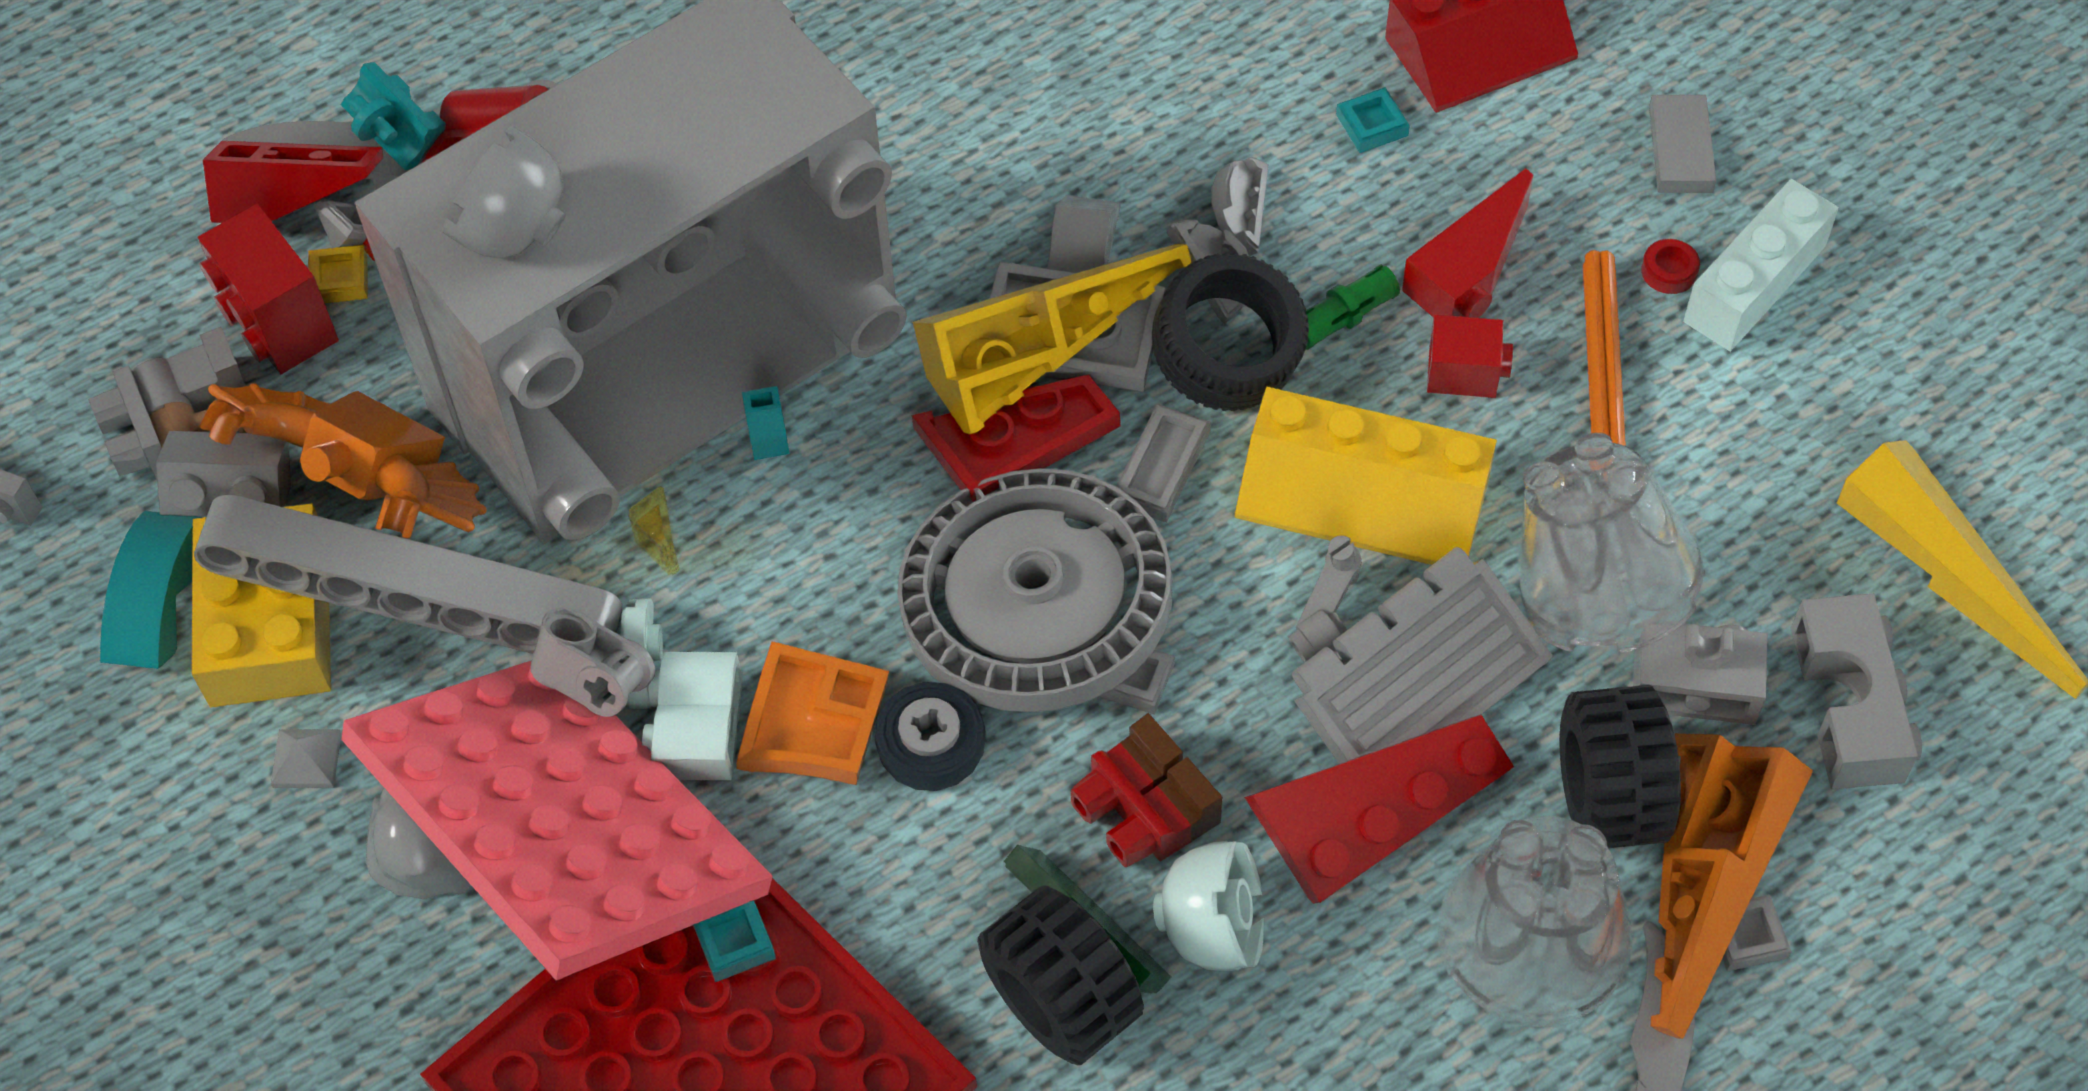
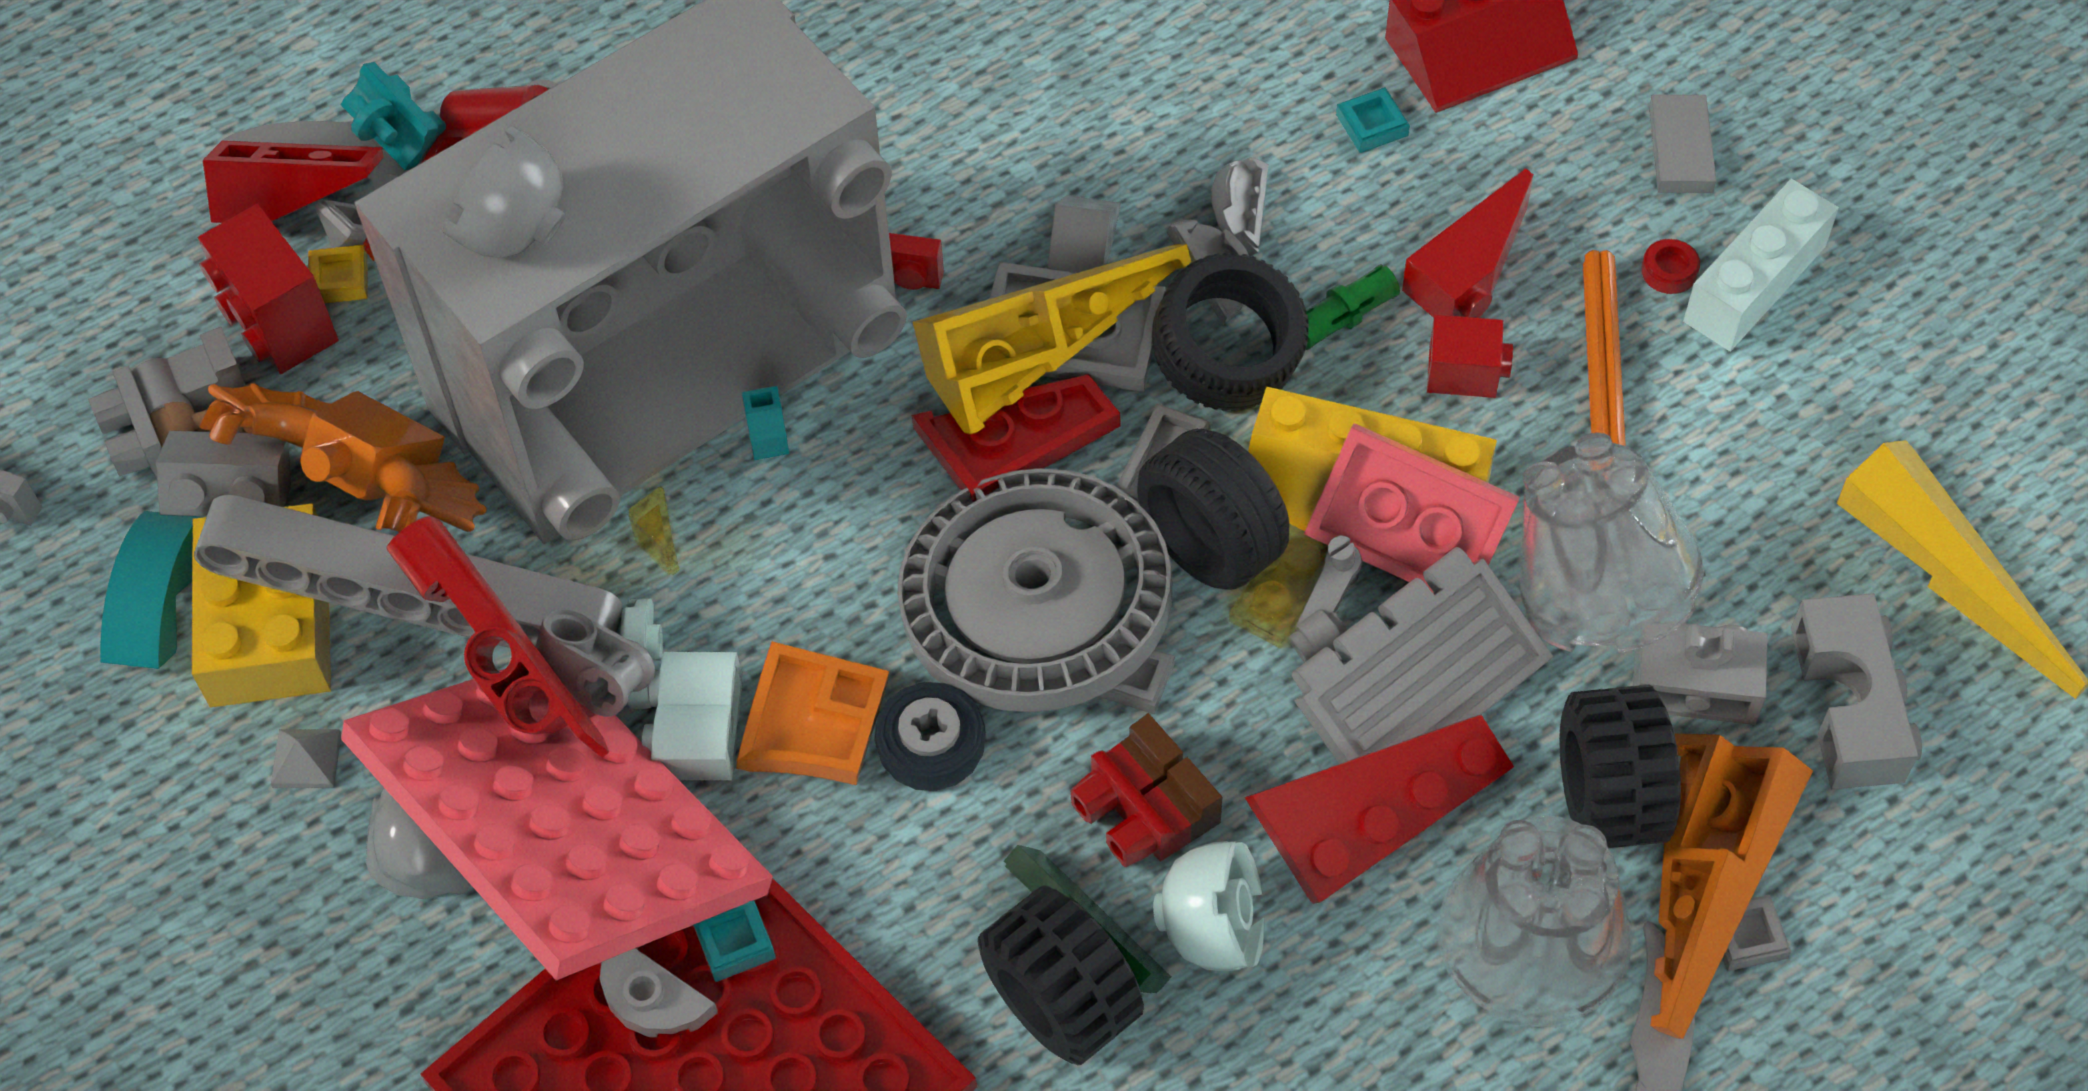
(444, 571): none -> red panel
(651, 997): none -> light grey plate
(916, 261): none -> red plate
(1214, 508): none -> black tyre
(1281, 591): none -> clear yellow plate
(1407, 507): none -> coral plate

